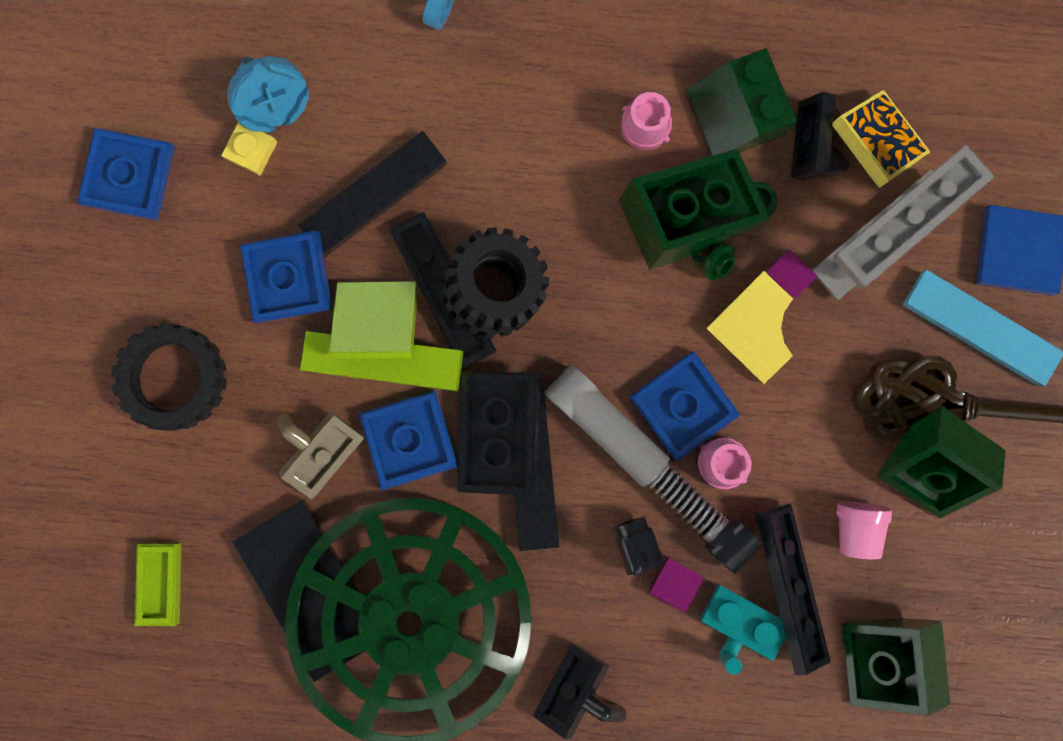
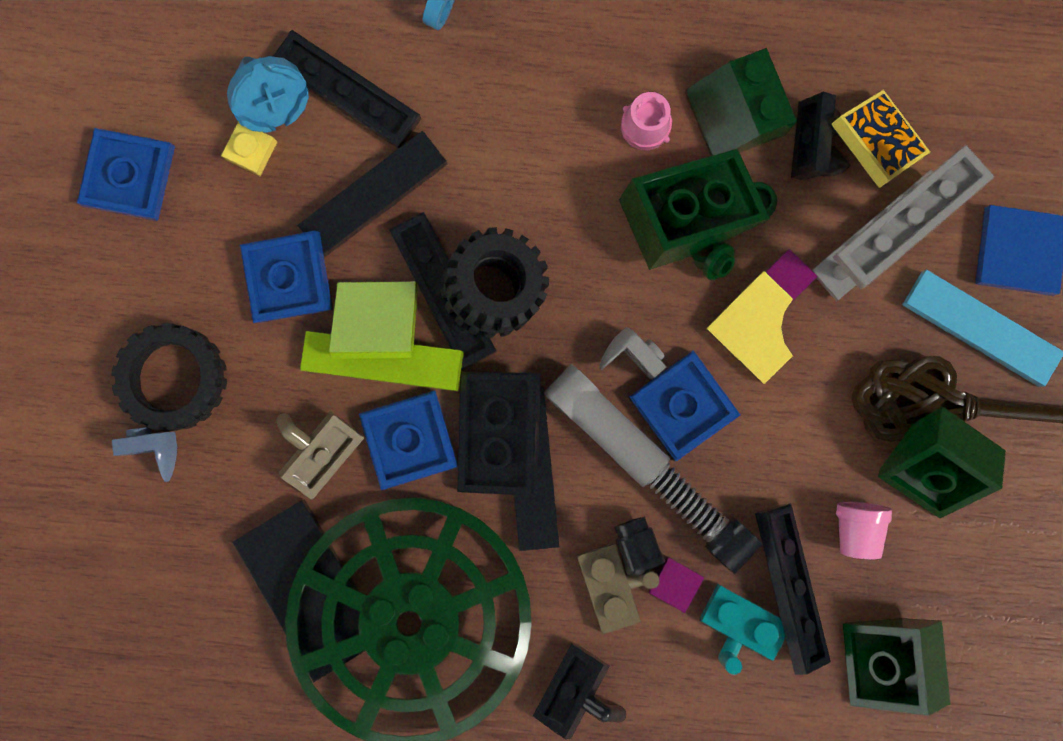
(143, 441): none -> sand blue plate
(157, 584): lime tile -> none
(349, 91): none -> black tile
(612, 588): none -> dark tan plate
(643, 354): none -> light grey plate
(723, 463): bright pink piece -> none

